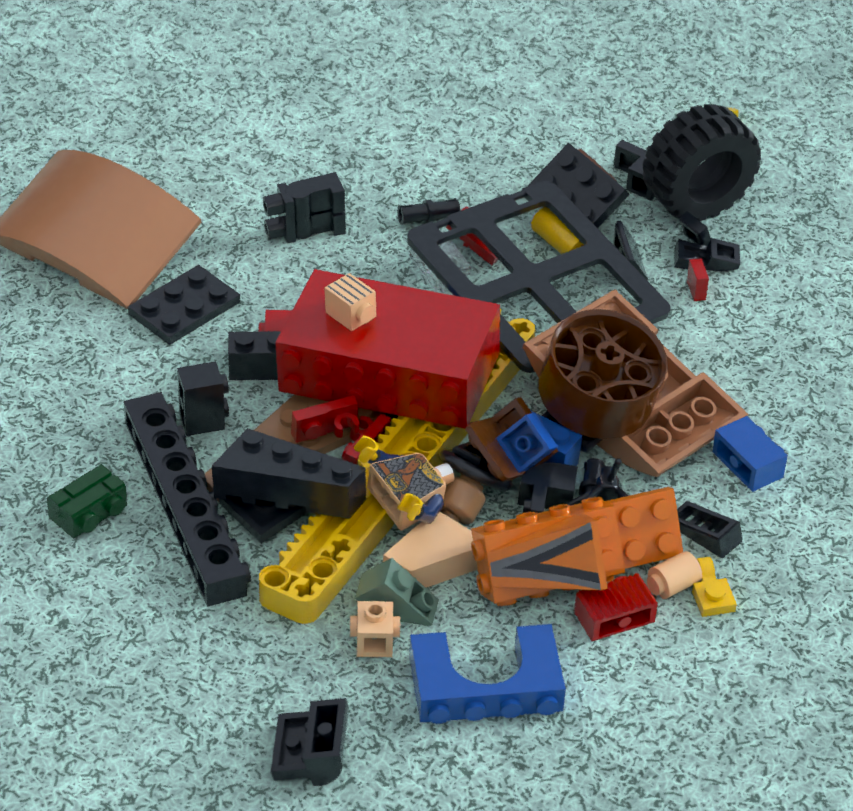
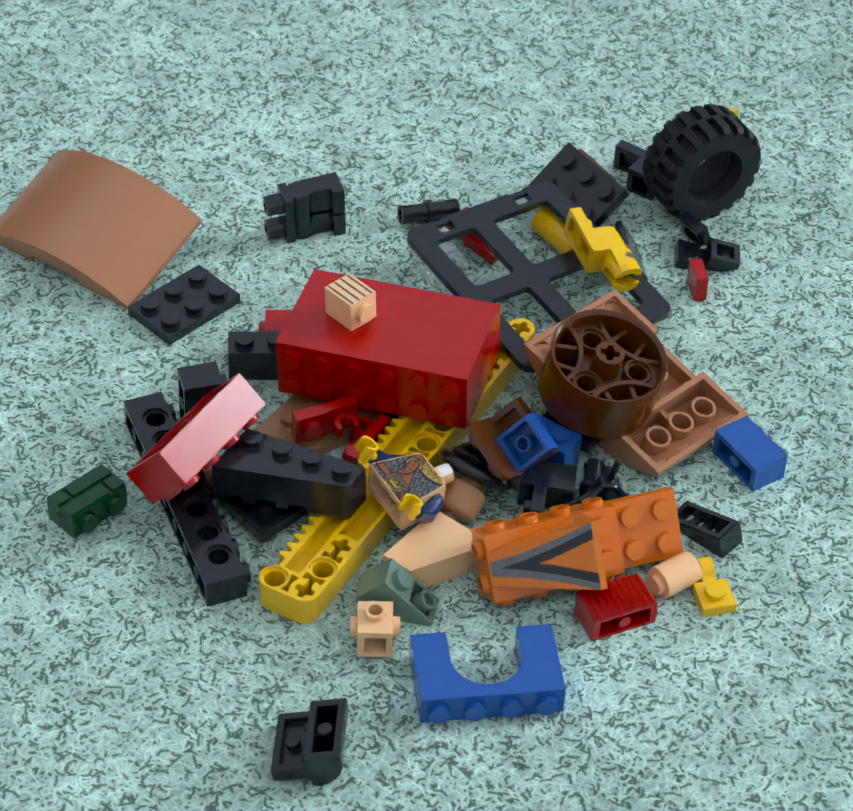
(197, 440): none -> brick
(603, 251): none -> yellow plate

